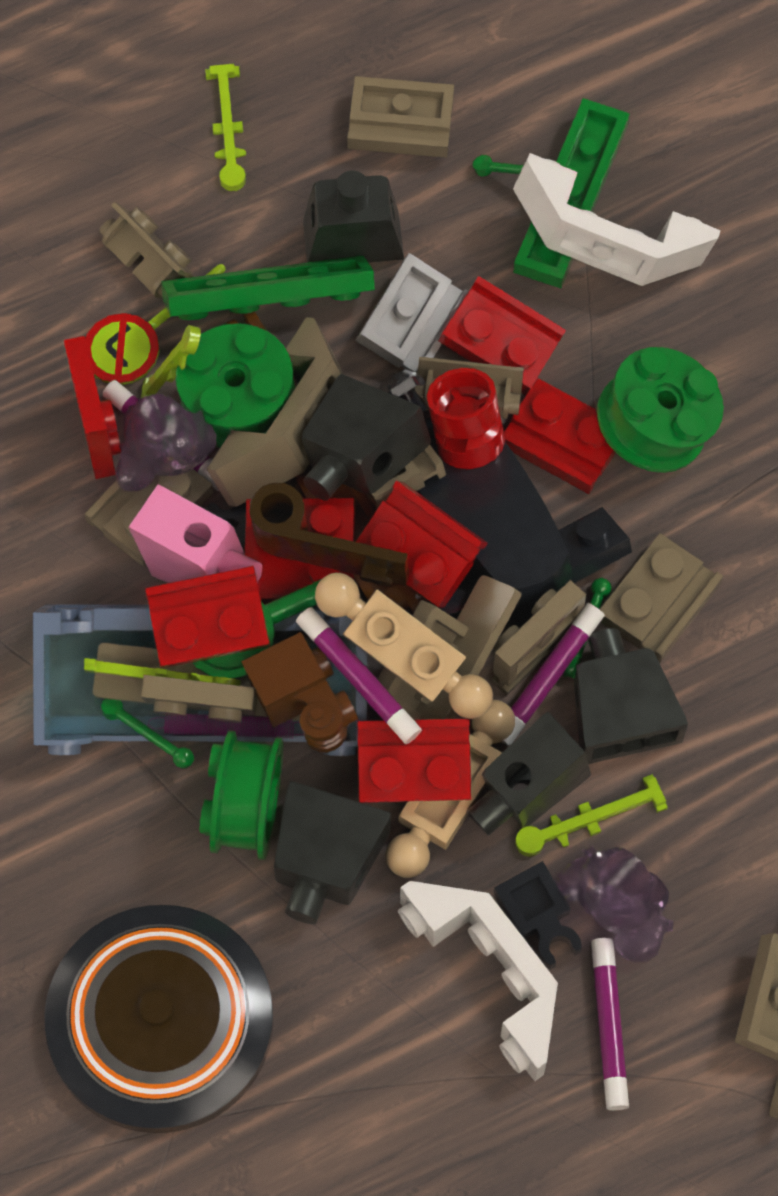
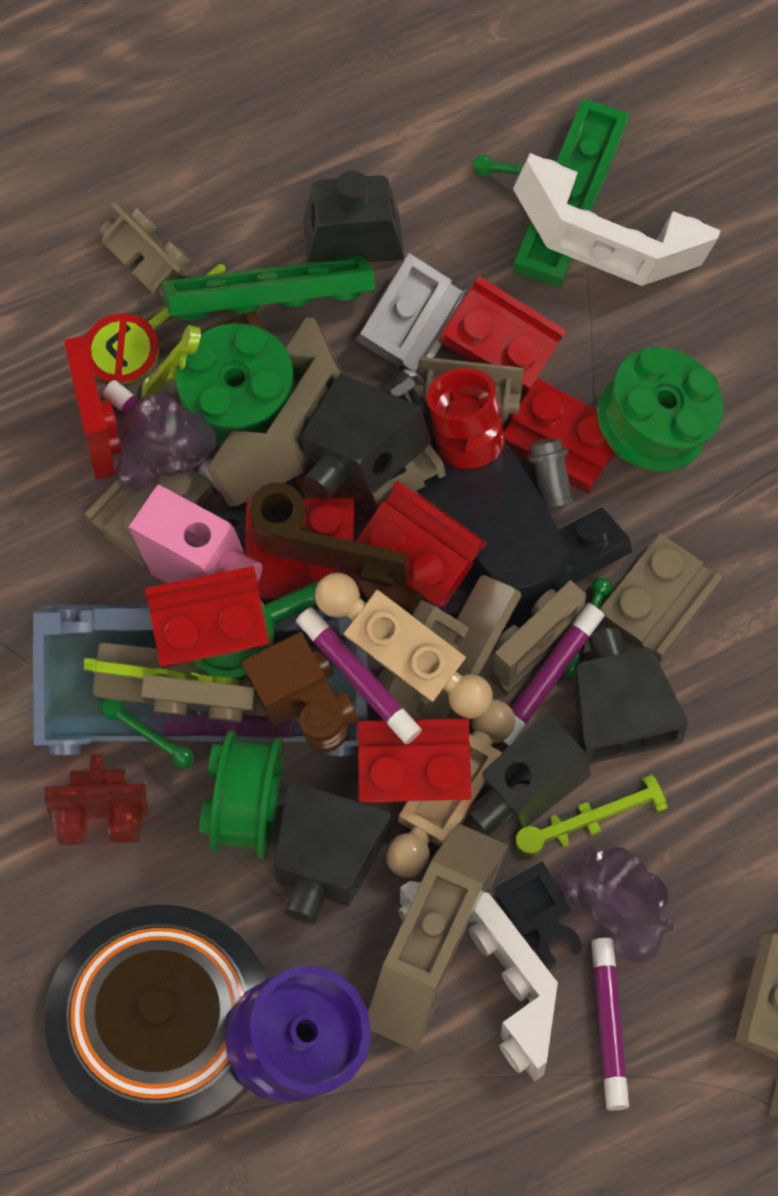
(97, 795): none -> clear red hips
(231, 175): lime piece -> none
(298, 1035): none -> dark purple wheel
(400, 116): dark tan plate -> none
(431, 934): none -> dark tan slope
(551, 471): none -> dark grey pin

